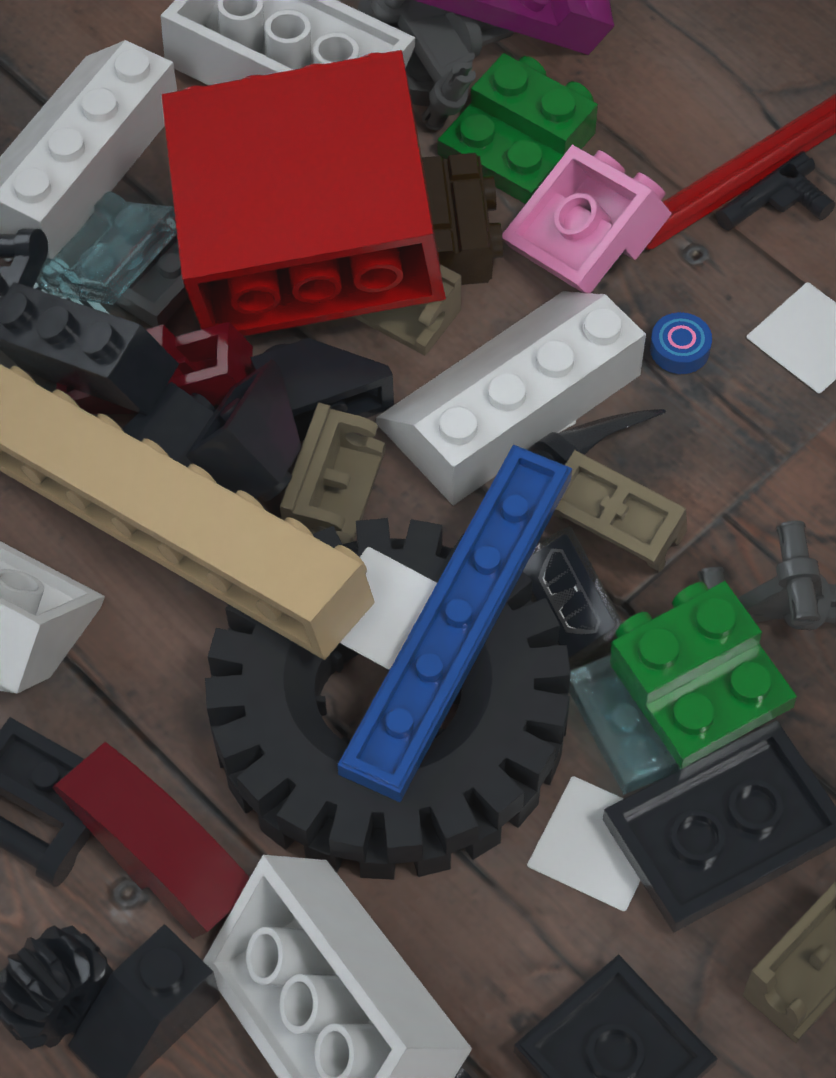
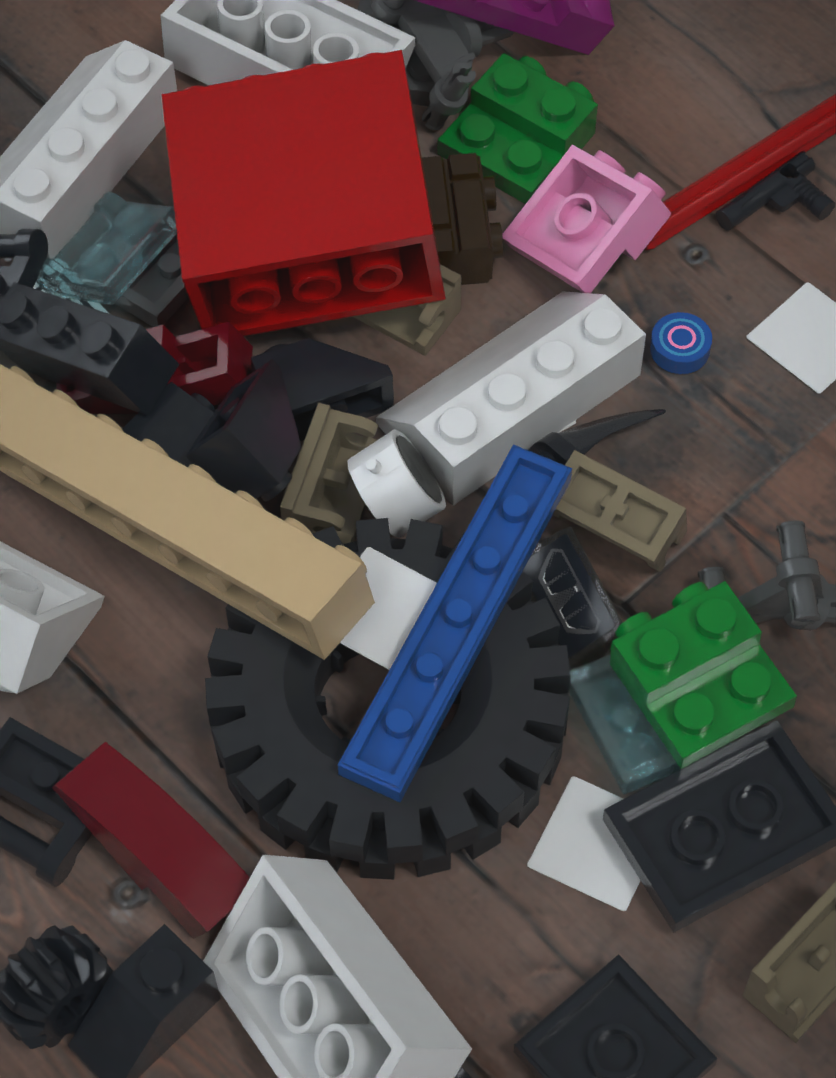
(396, 482): none -> white piece

